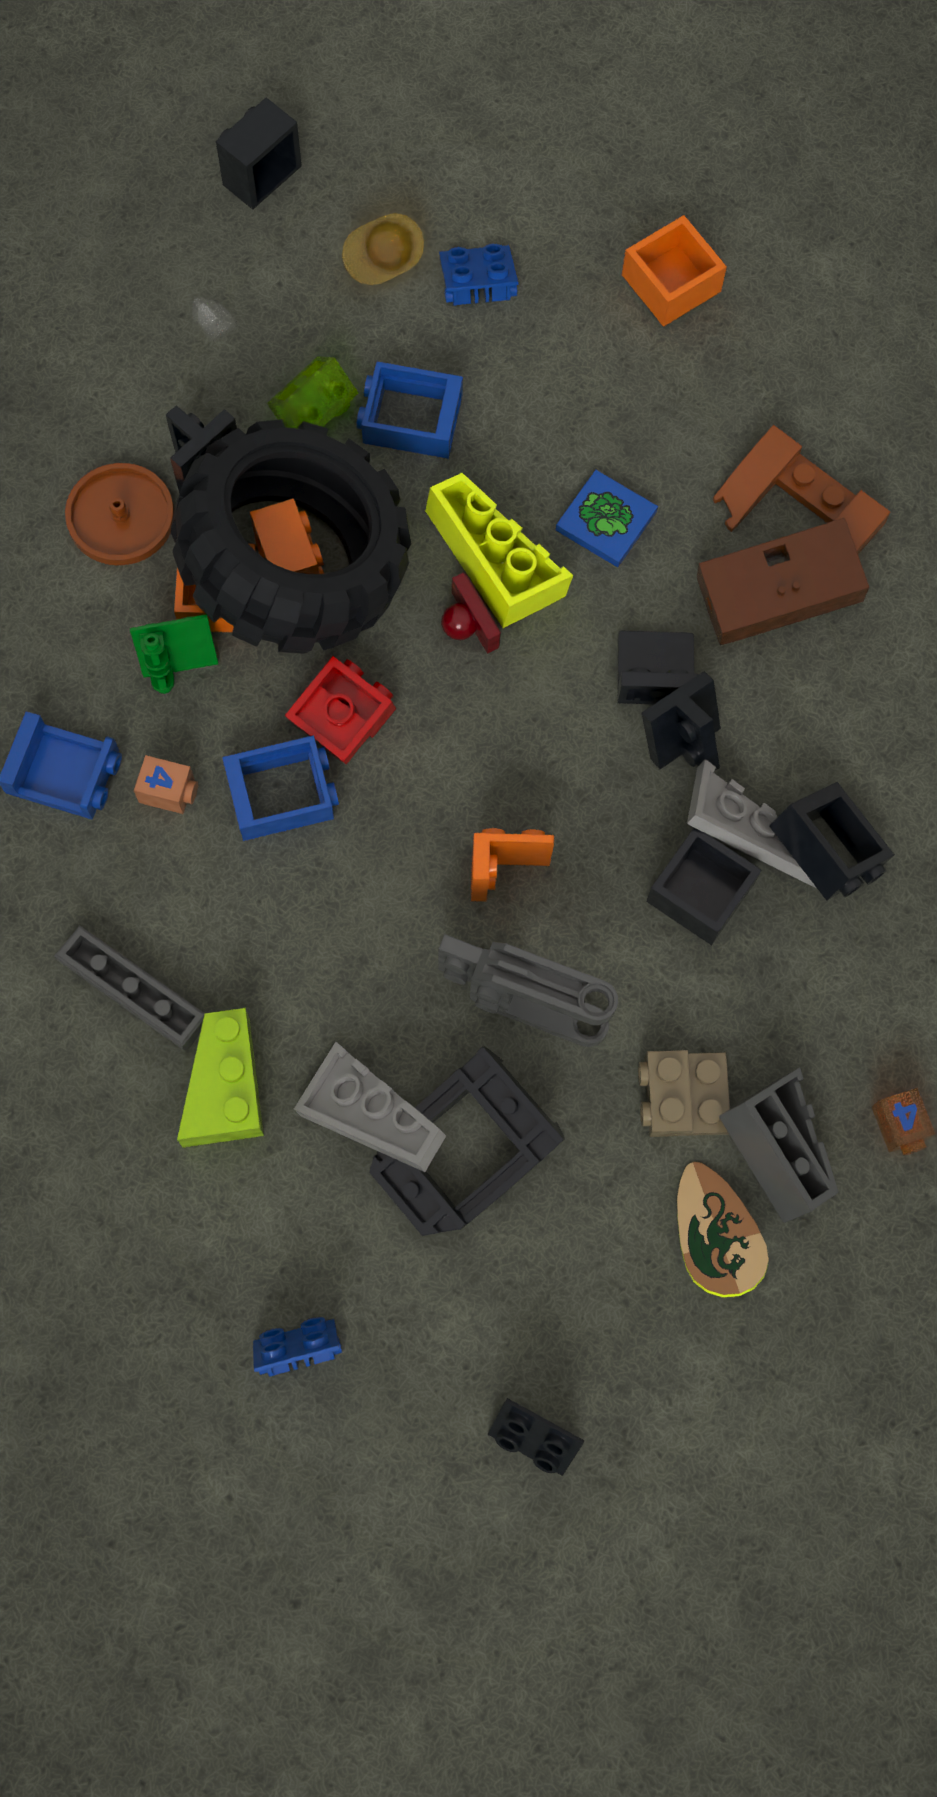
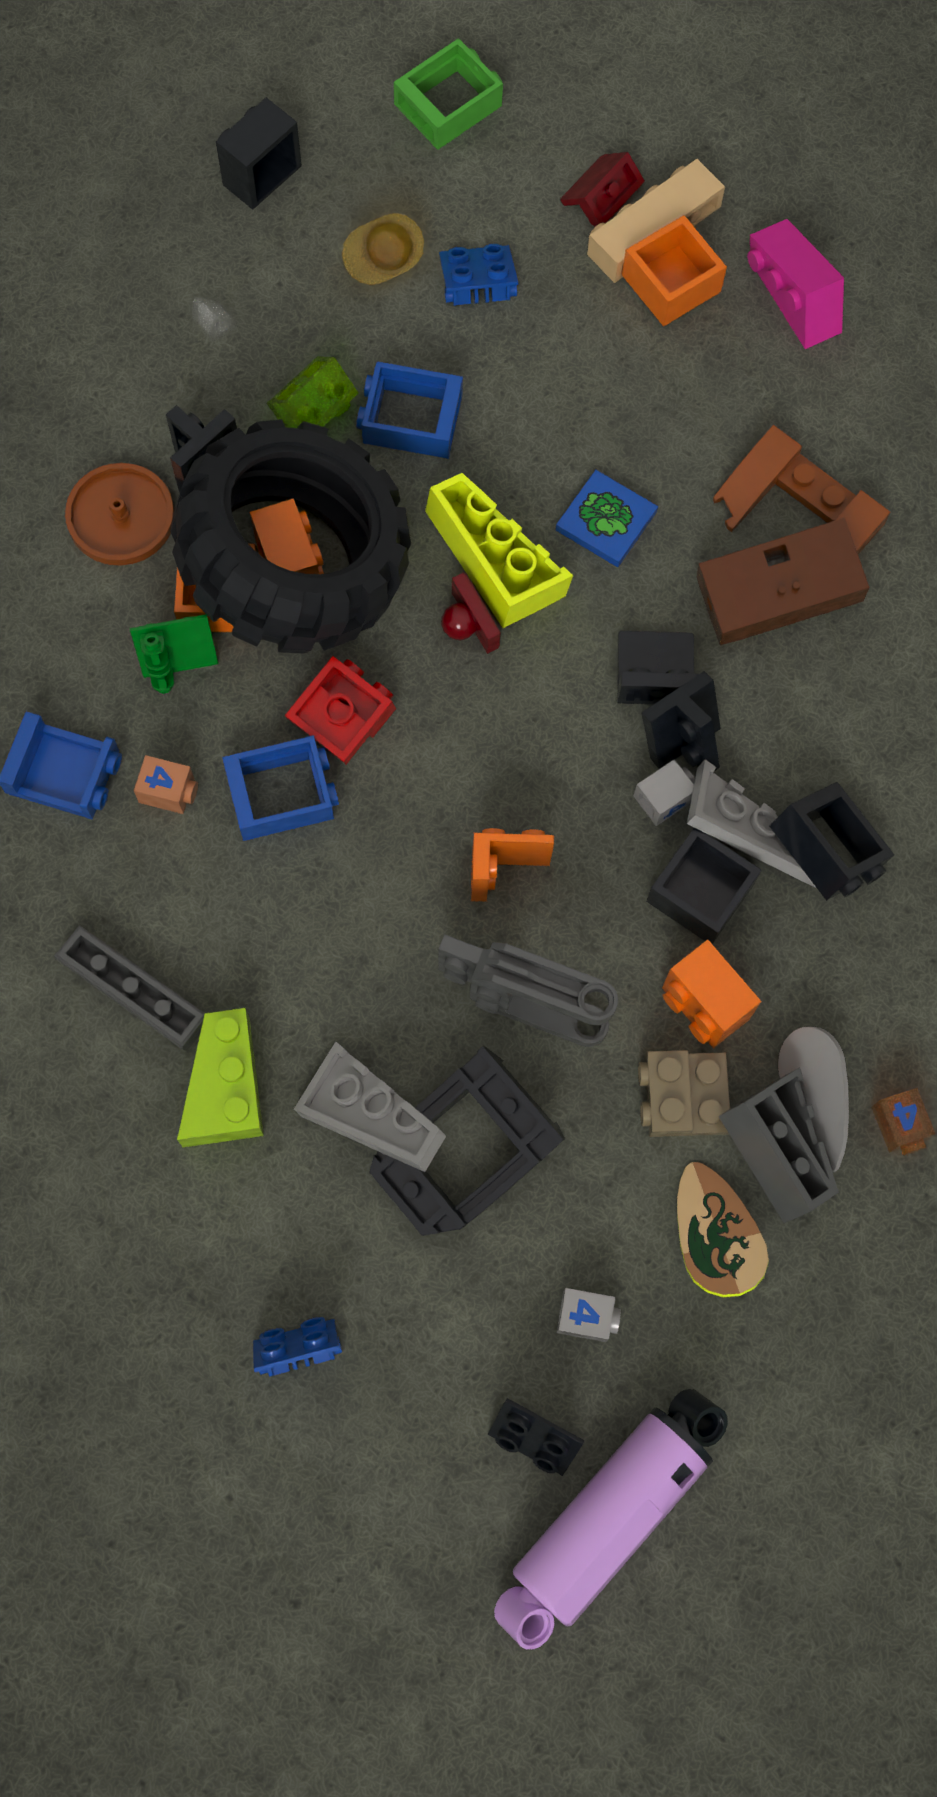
(453, 58): none -> bright green window
(588, 1315): none -> light grey brick
(605, 187): none -> dark red panel
(610, 1518): none -> lavender piece
(665, 792): none -> light grey brick
(687, 192): none -> tan brick
(709, 995): none -> orange brick
(799, 281): none -> dark pink wedge
(823, 1085): none -> light grey shield

